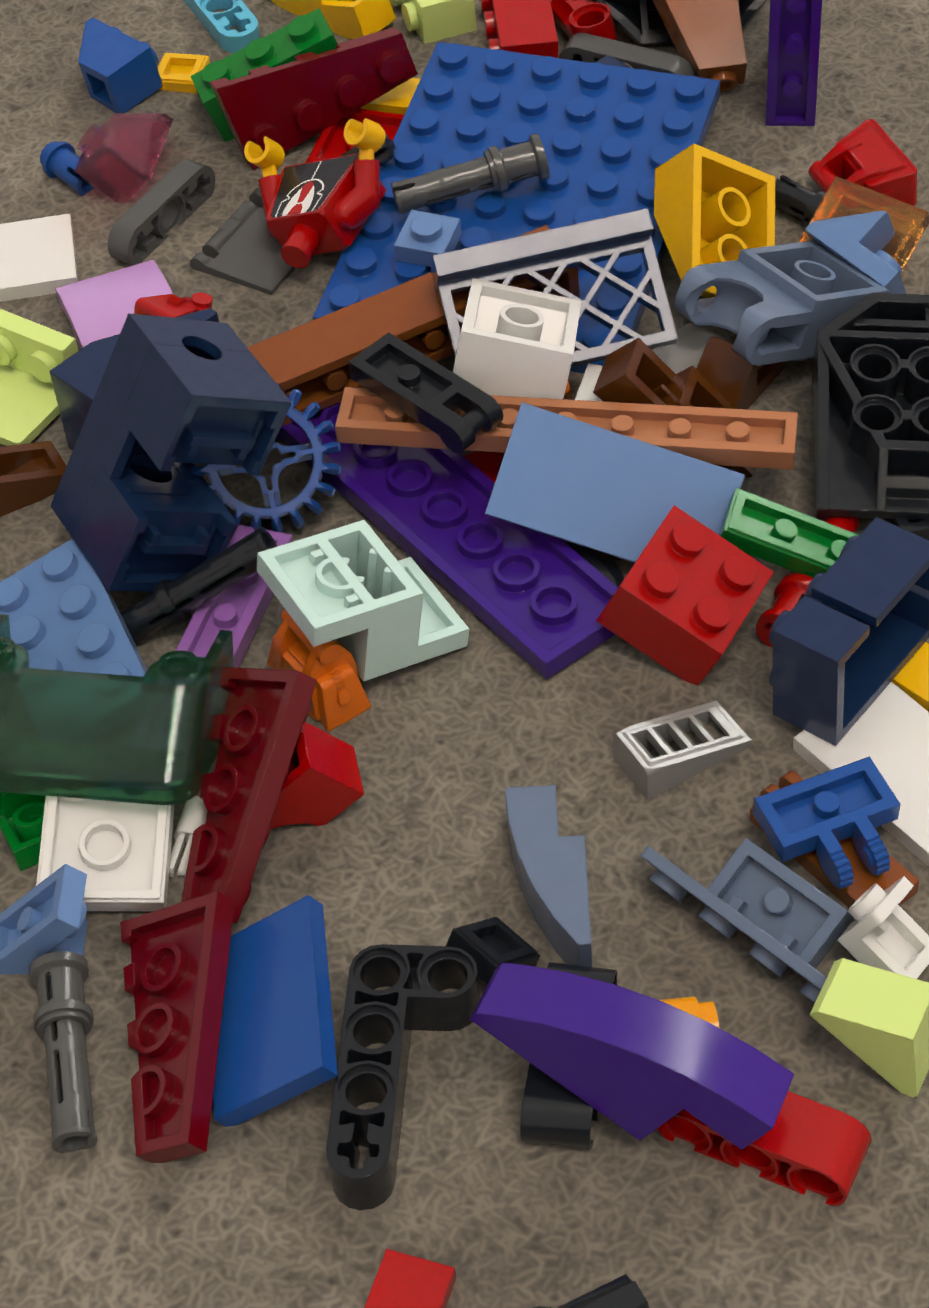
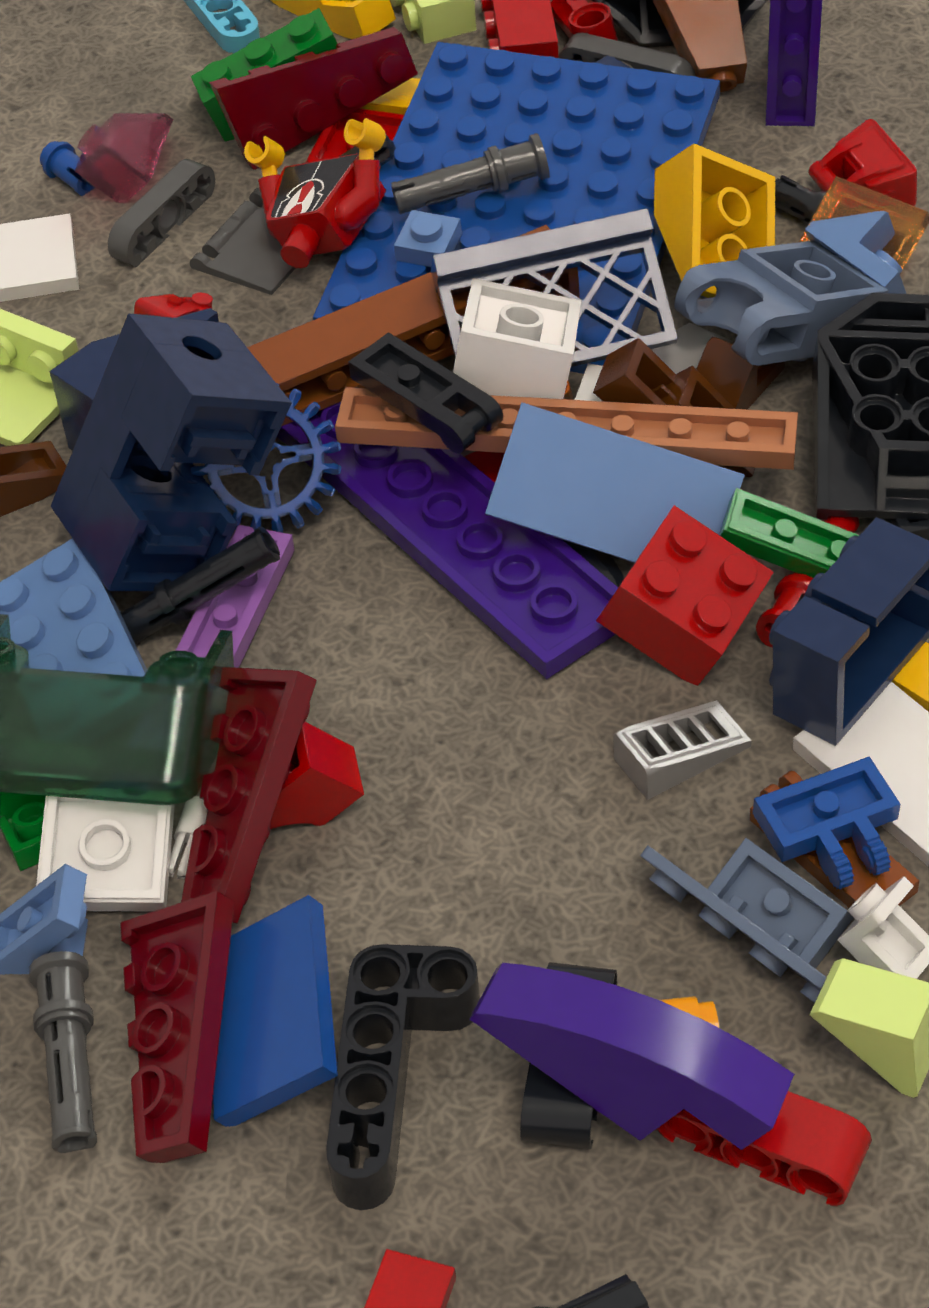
(101, 303): lavender slope -> none
(117, 67): blue slope -> none
(177, 70): yellow tile -> none
(338, 689): orange piece -> none
(357, 593): light aqua bracket -> none
(491, 944): black tile -> none
(550, 871): sand blue slope -> none

